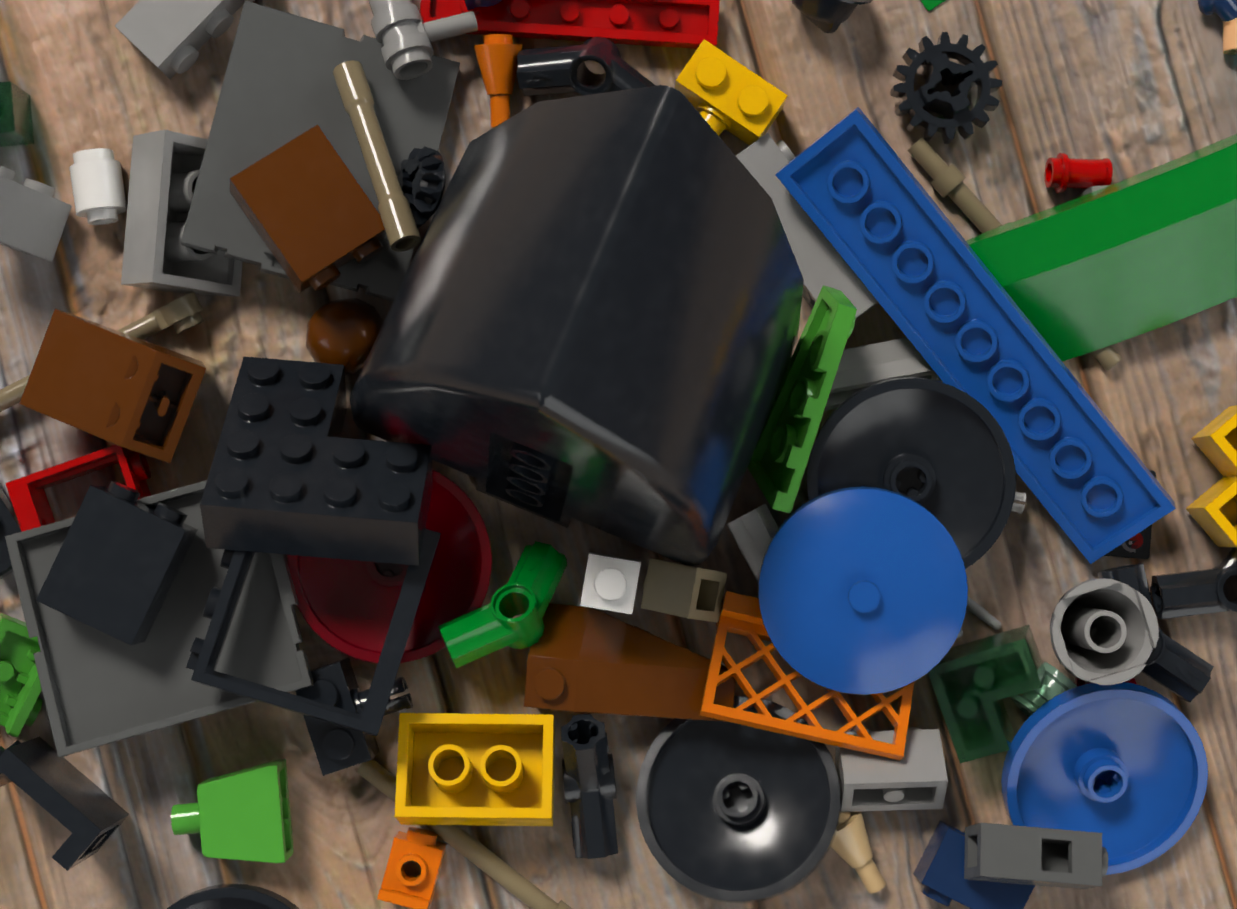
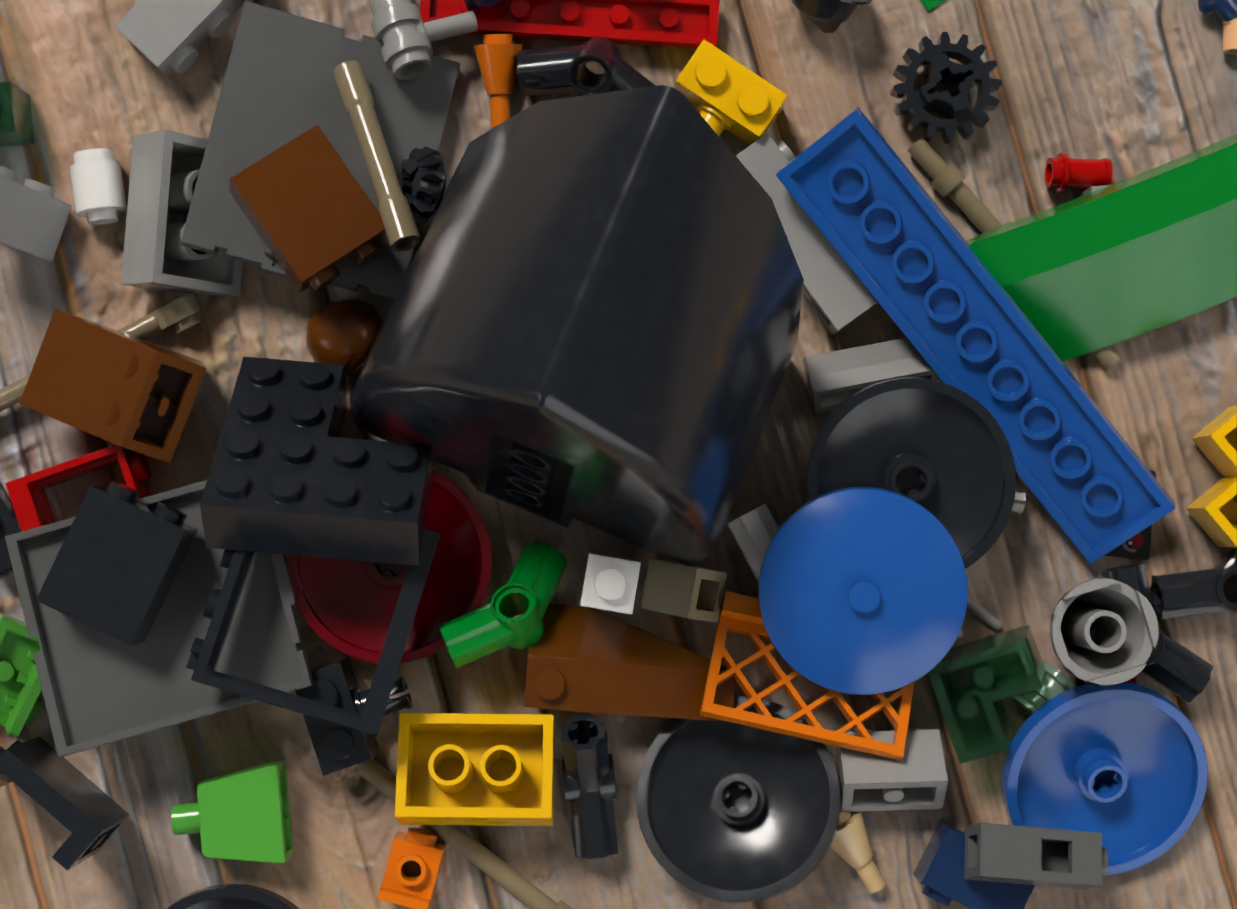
(801, 400): bright green wing -> none

